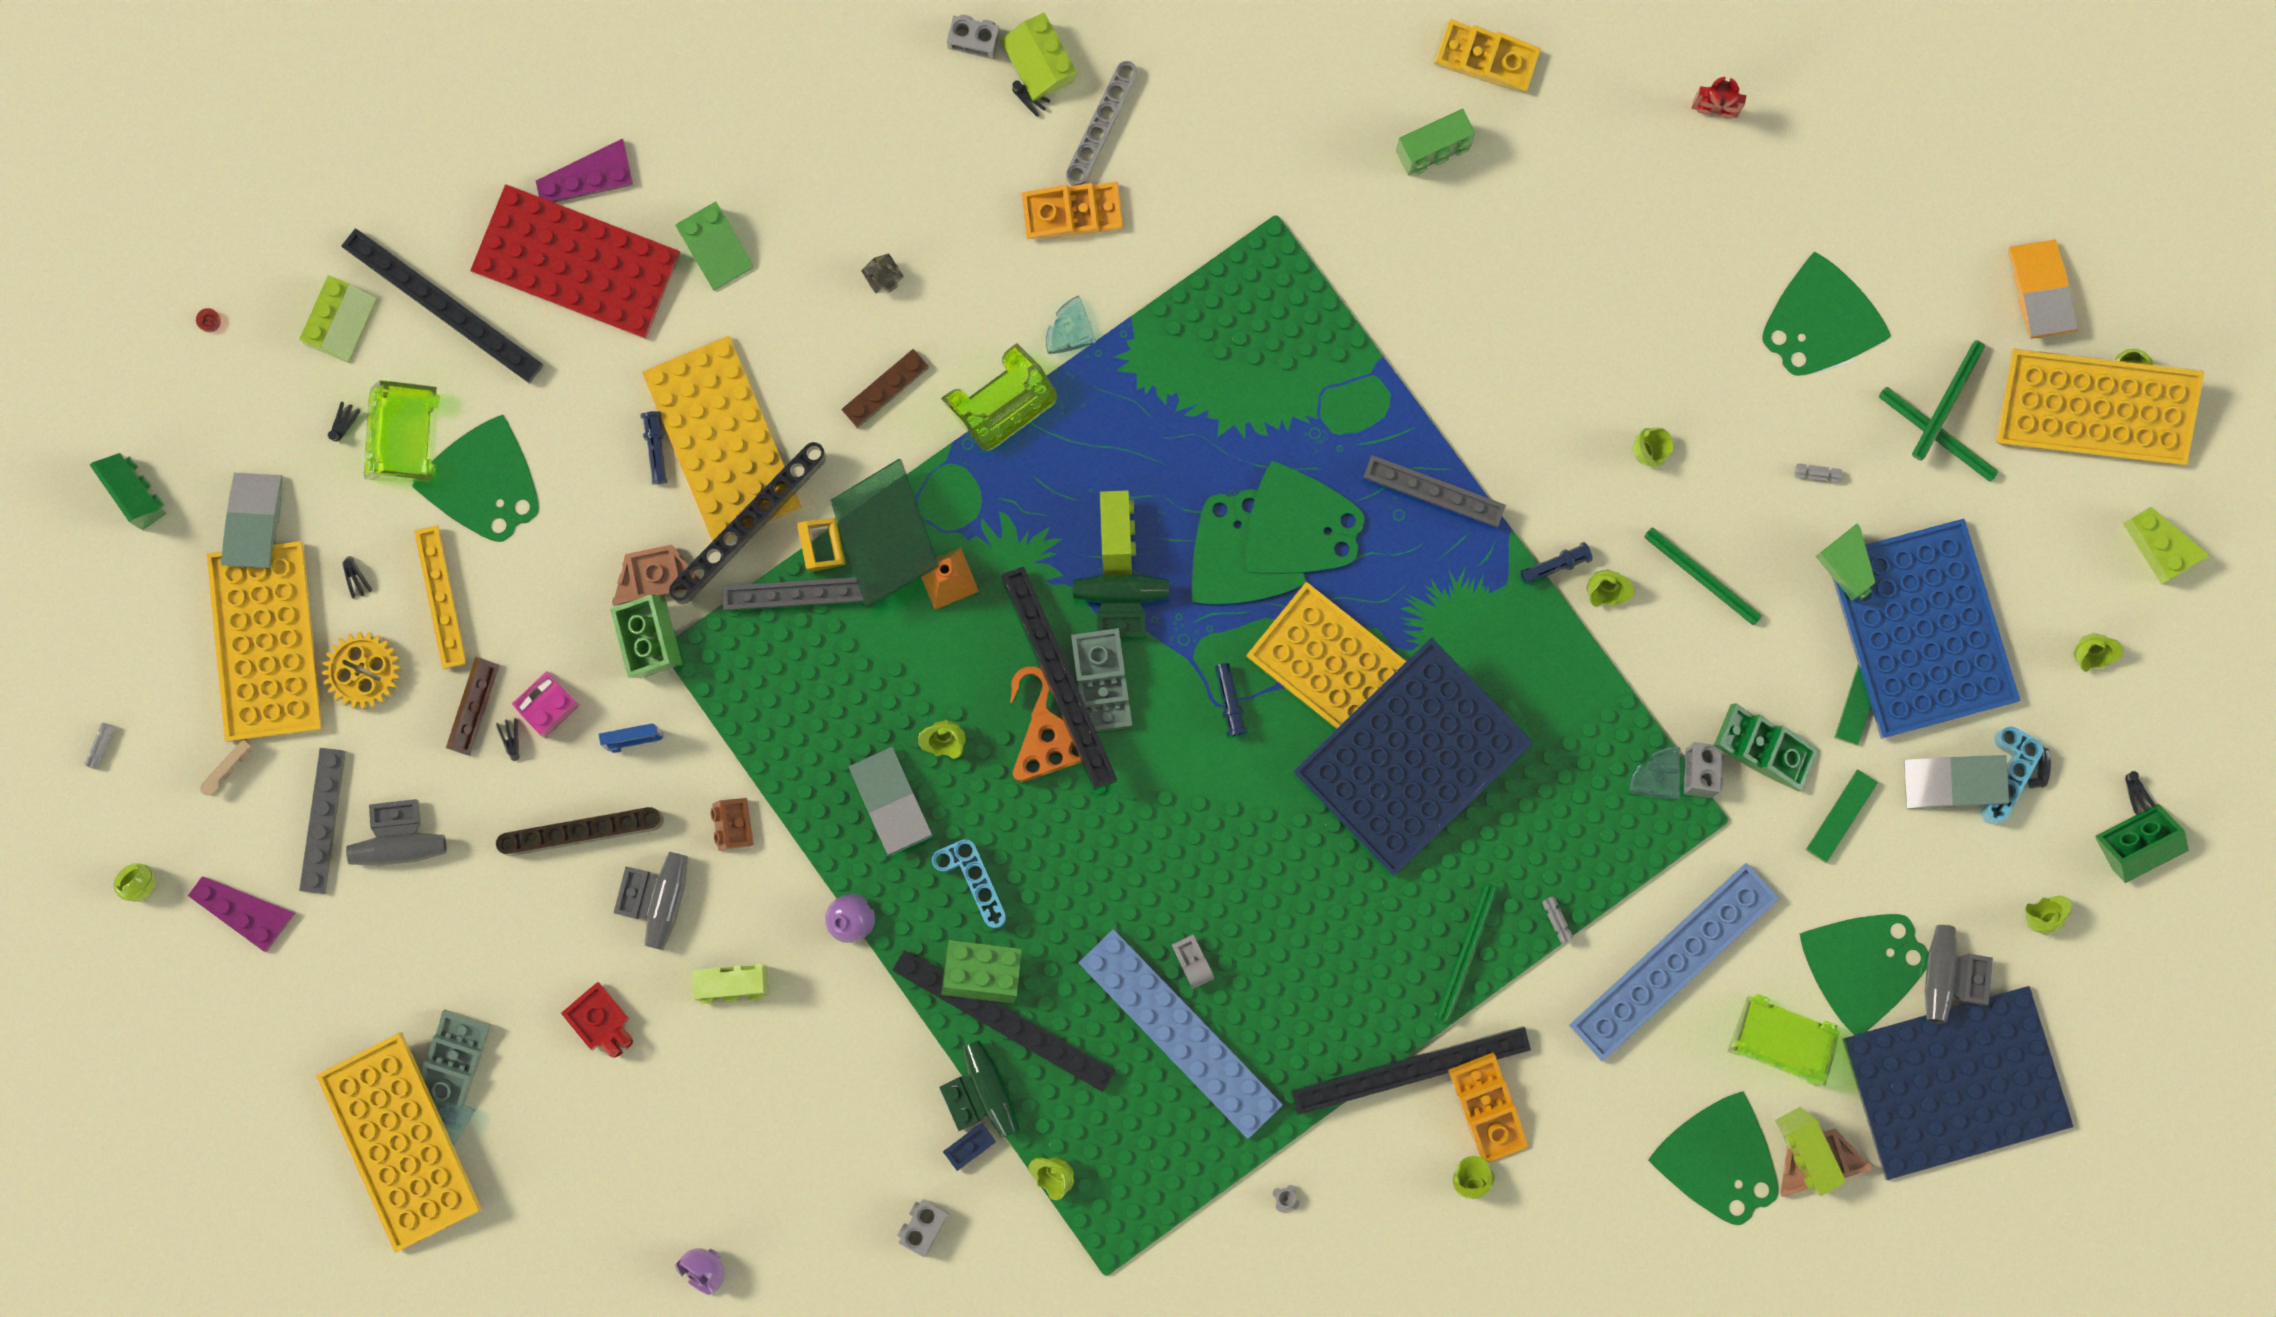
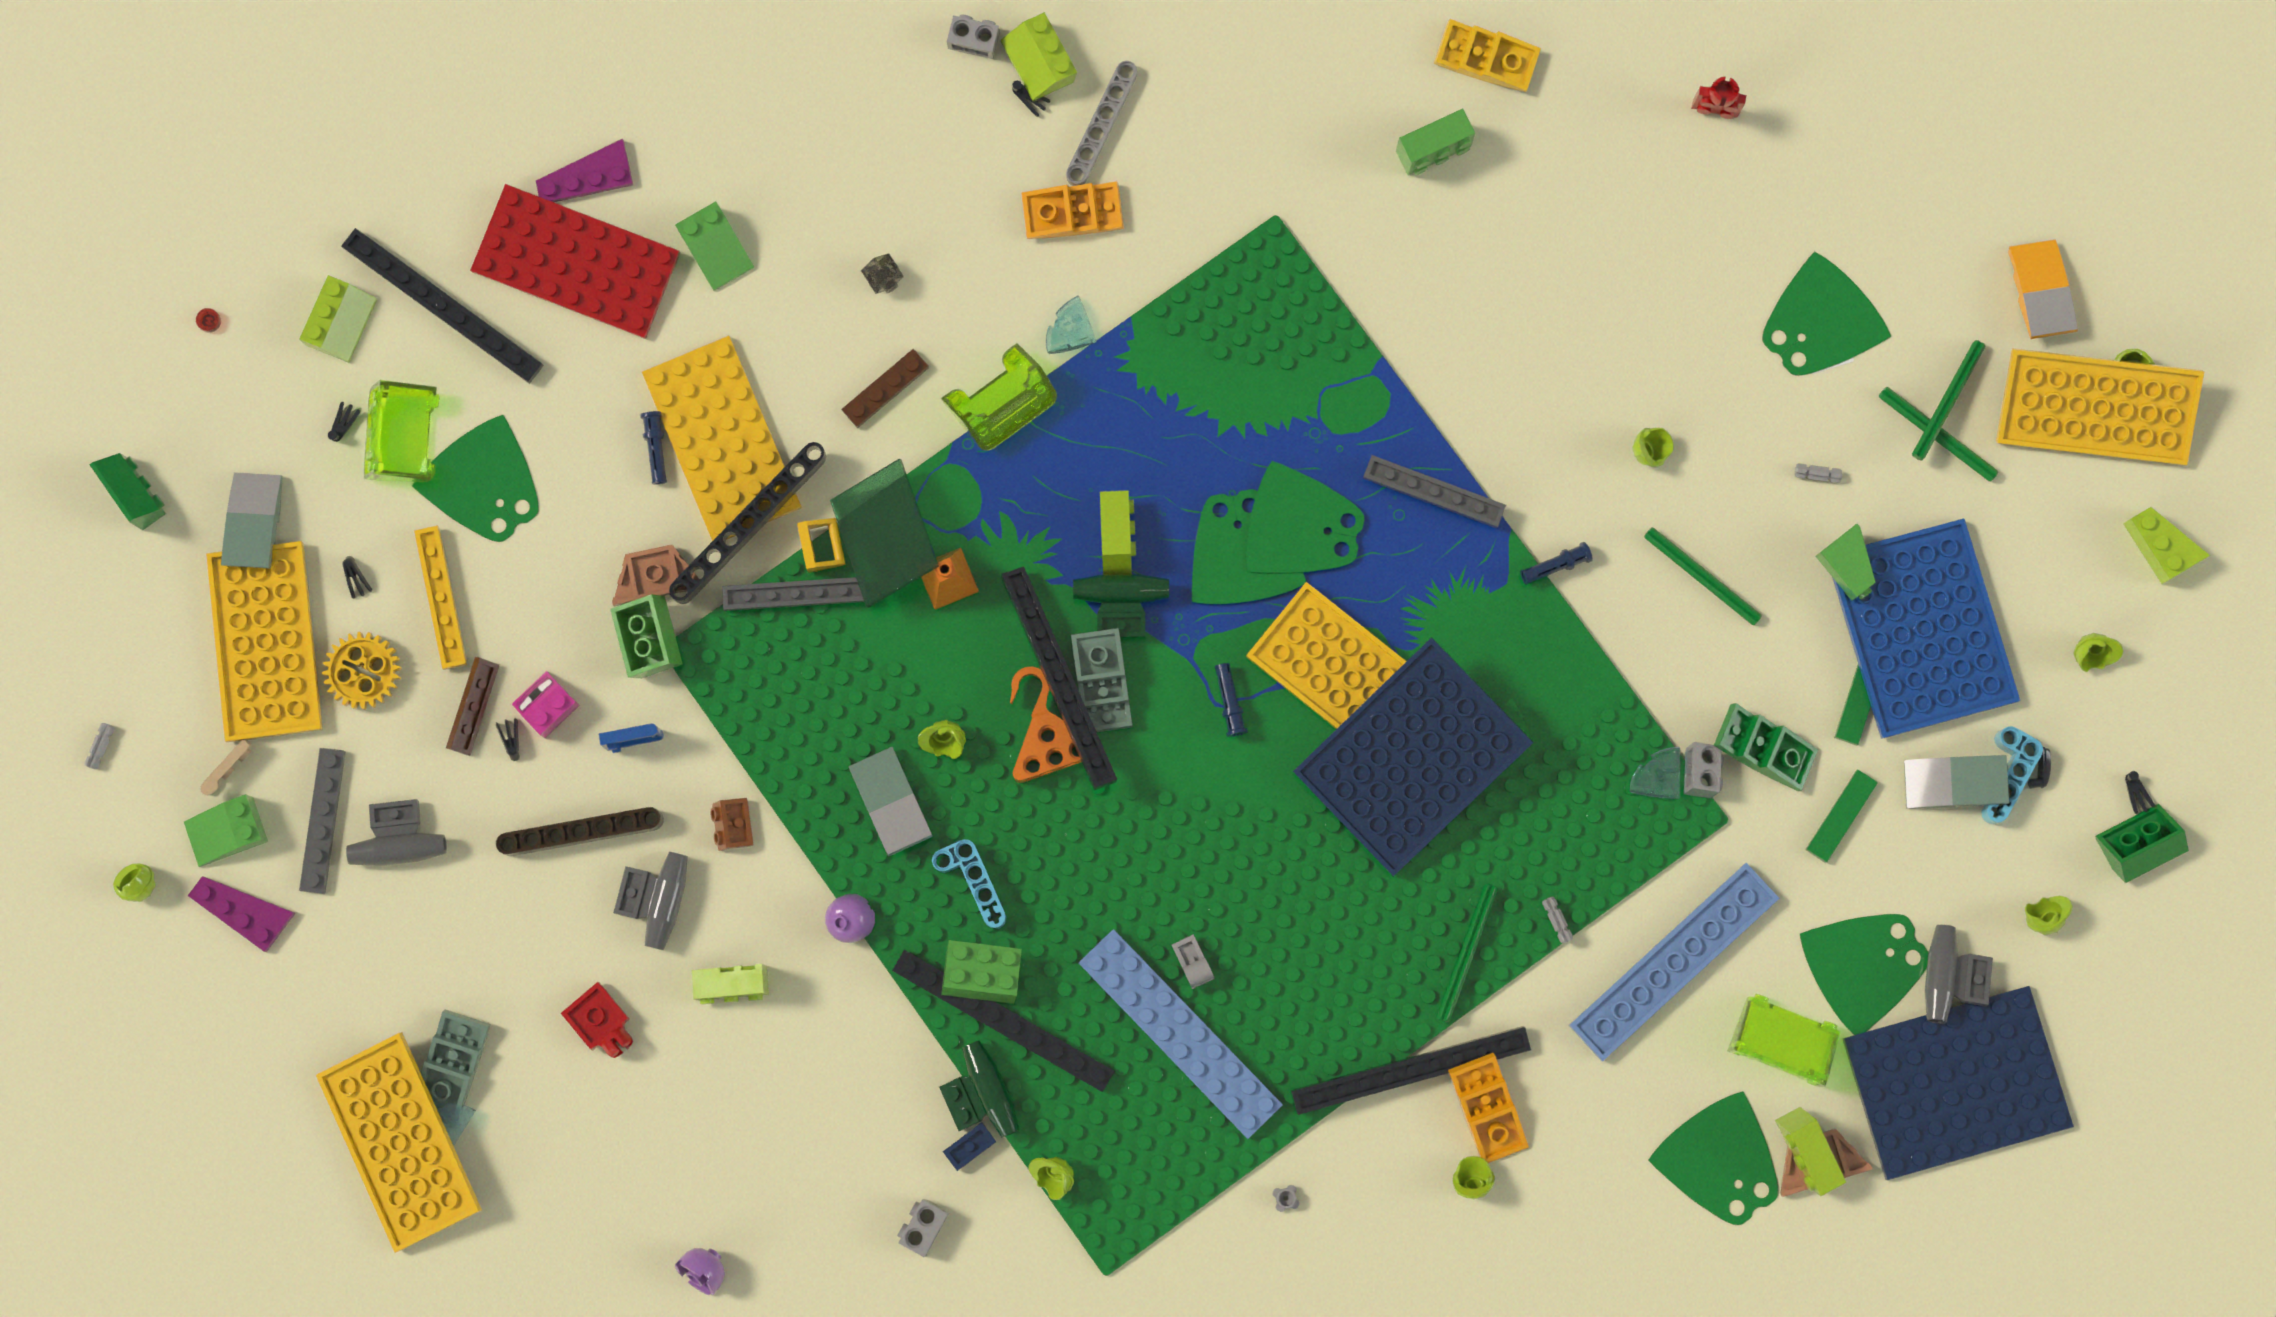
(225, 830): none -> bright green slope
(1609, 588): lime piece -> none

